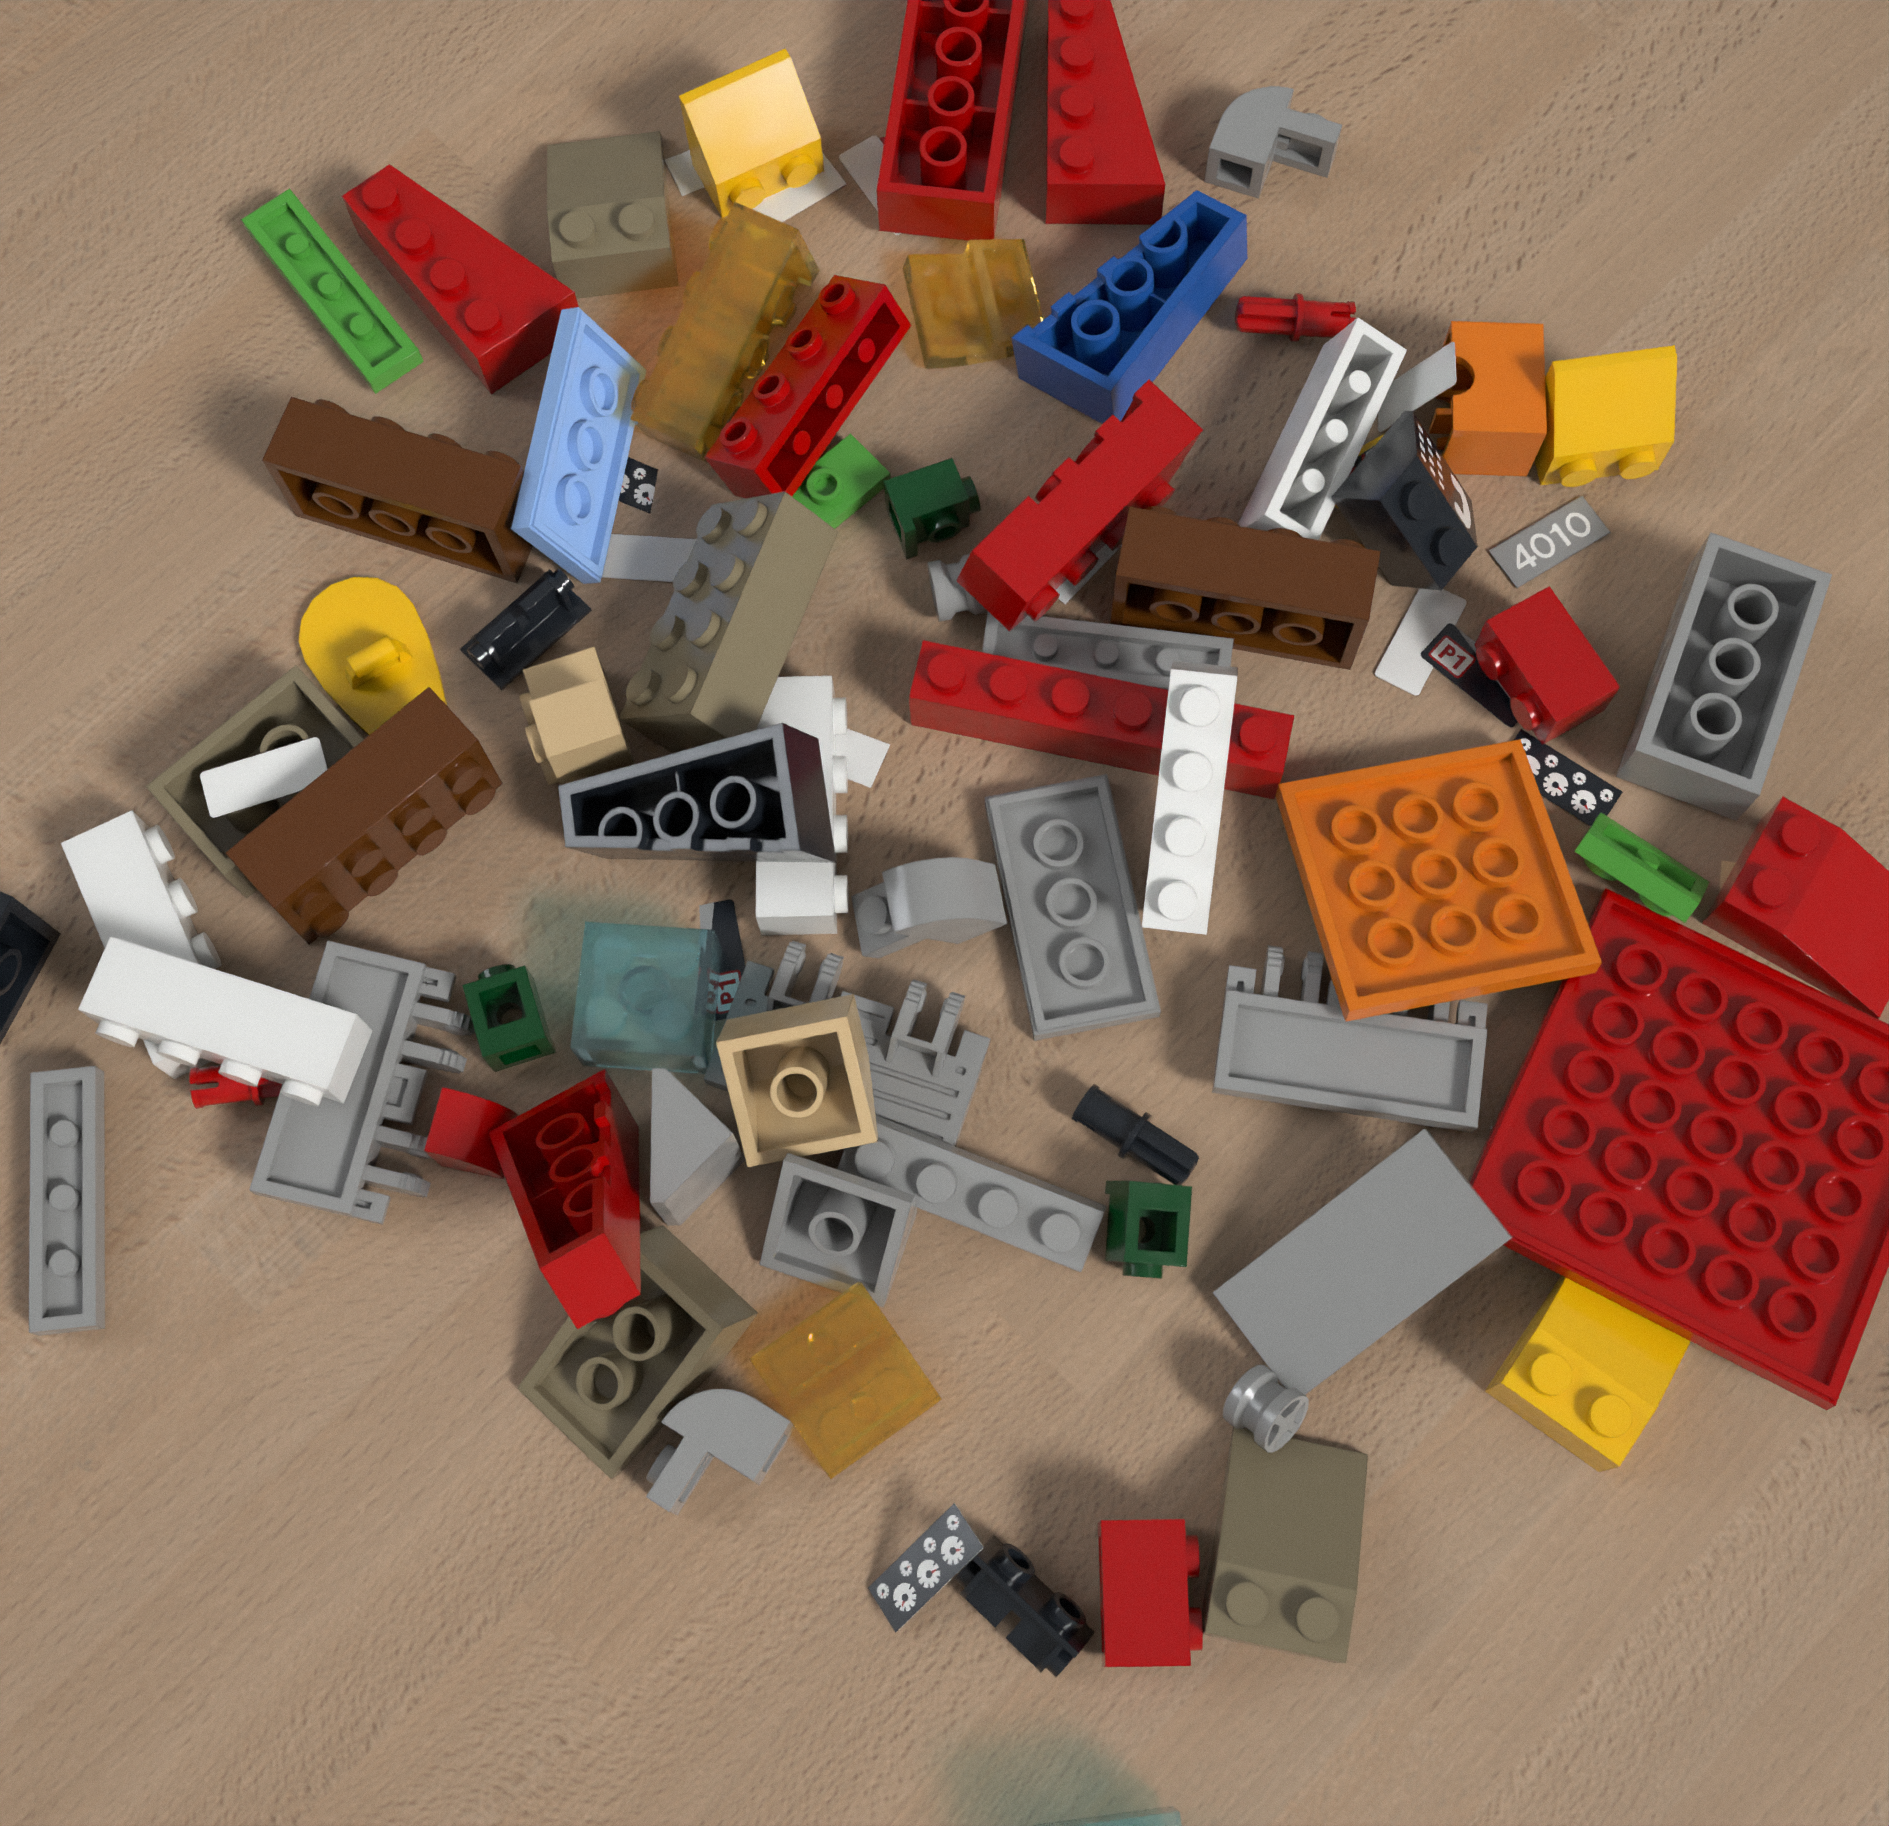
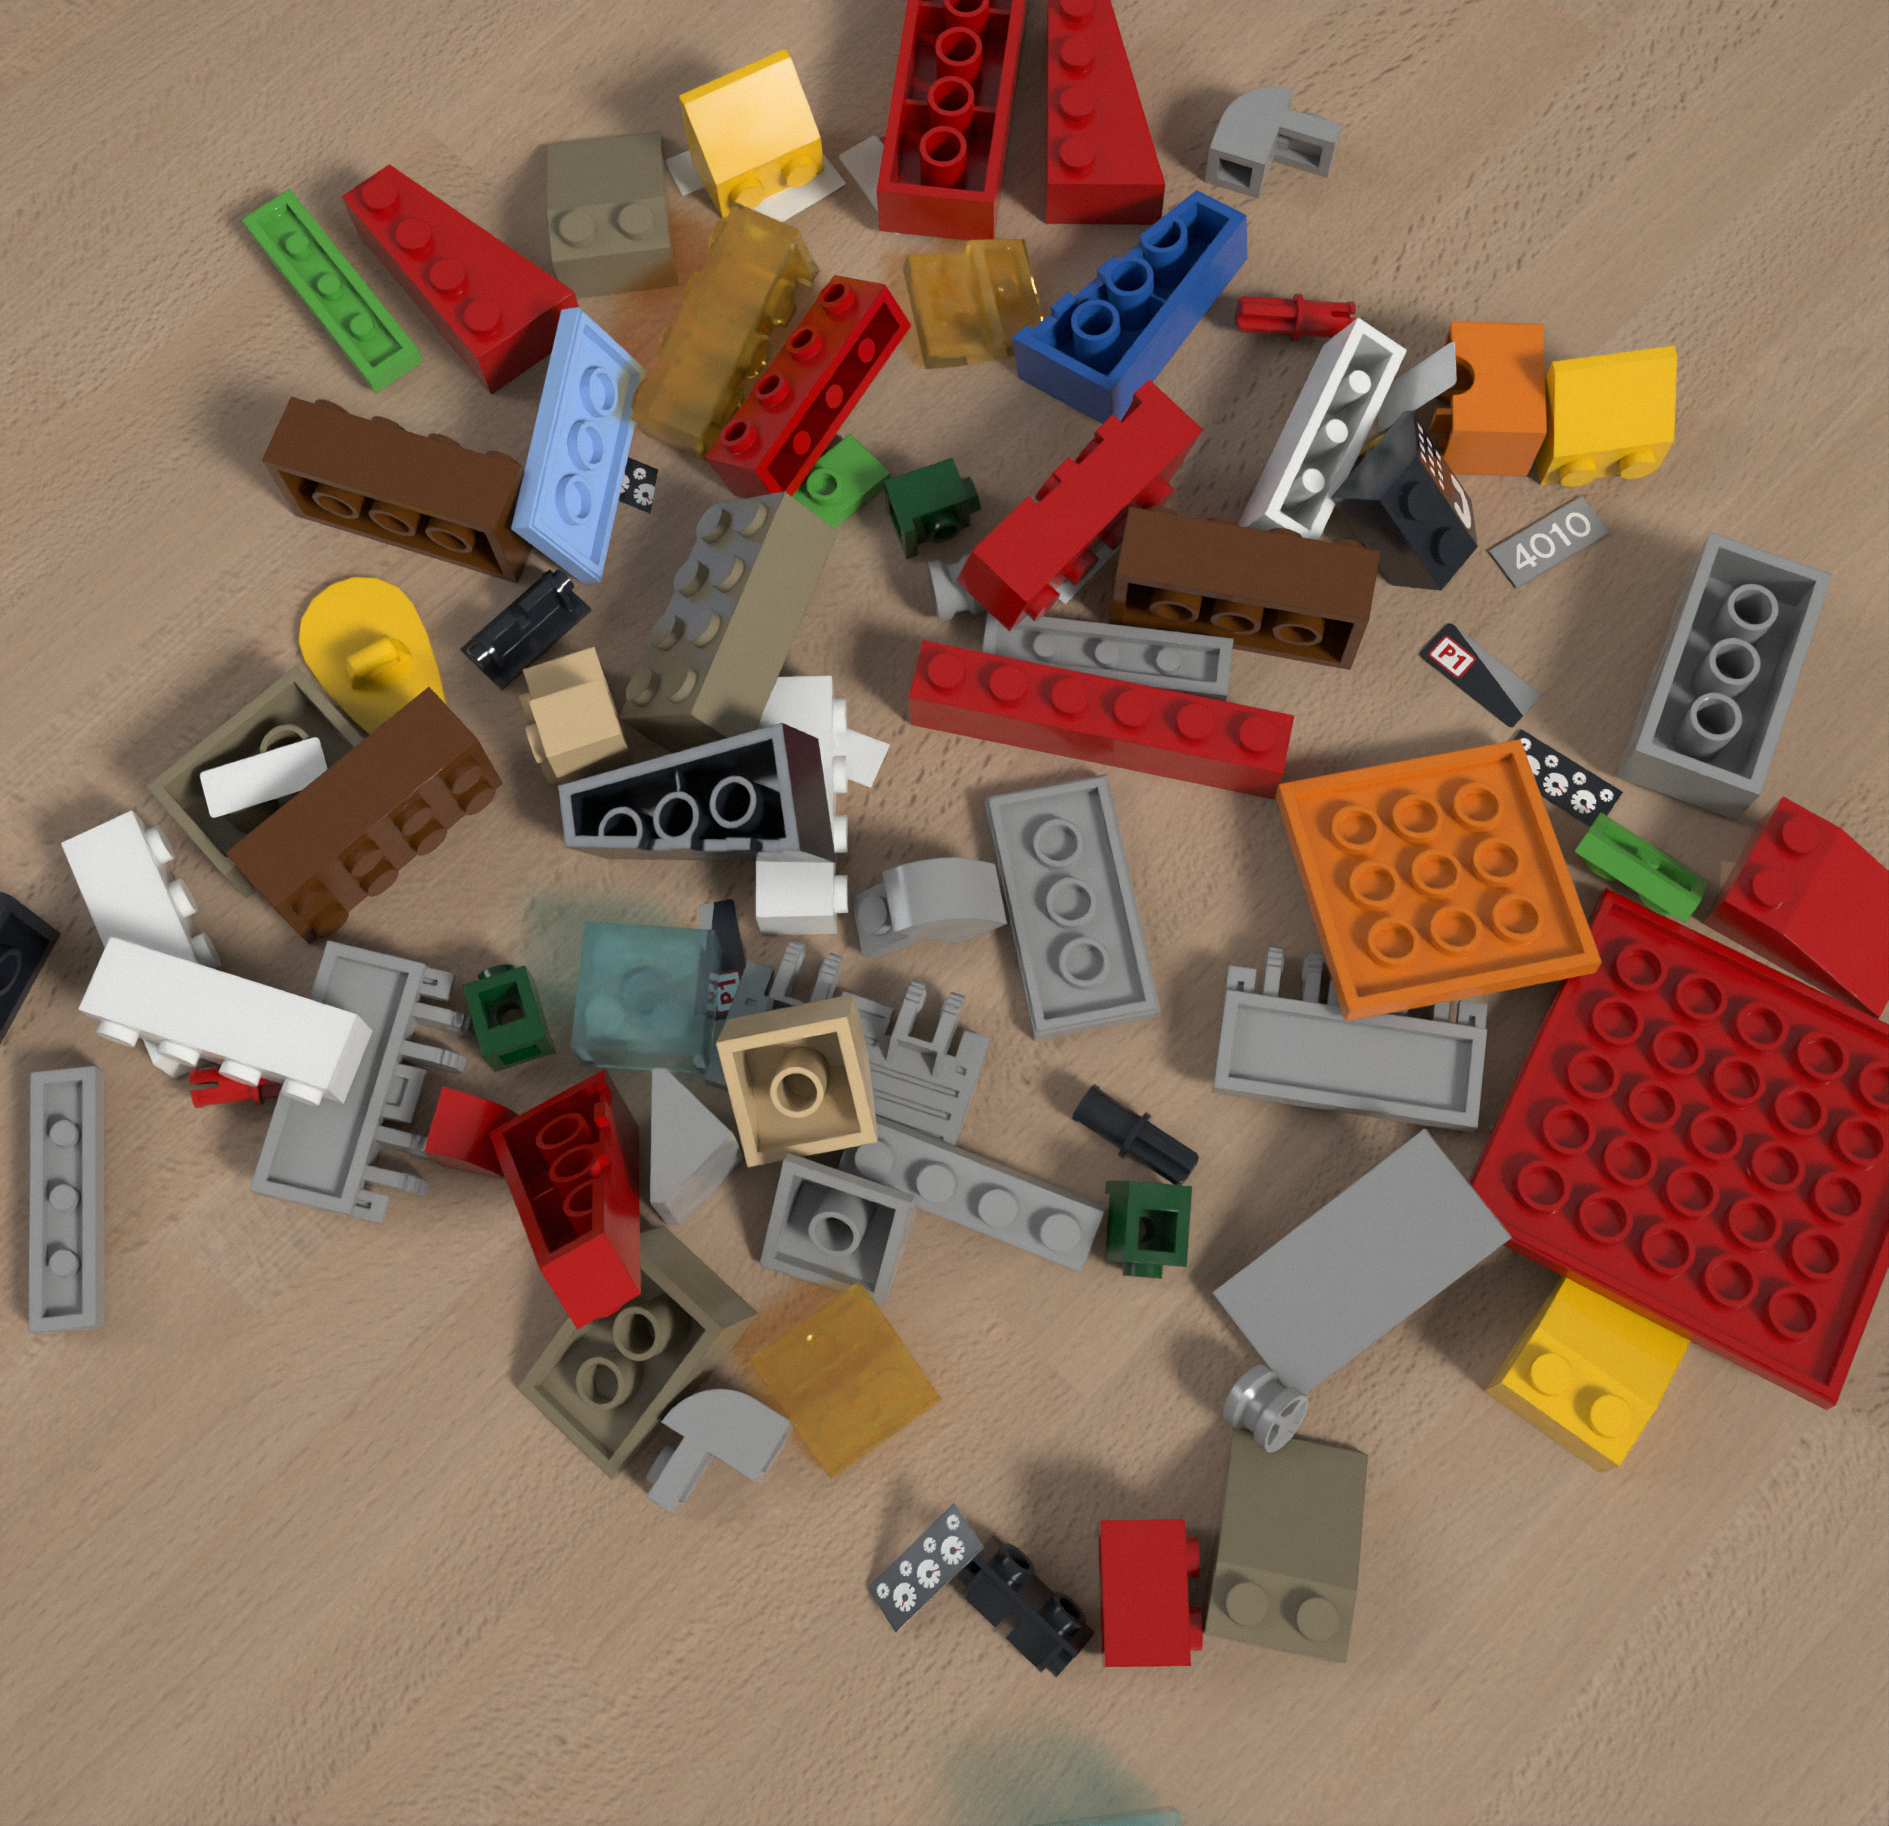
(646, 557): white sticker -> none
(1189, 796): white brick -> none
(1422, 623): white sticker -> none
(1544, 666): red brick -> none

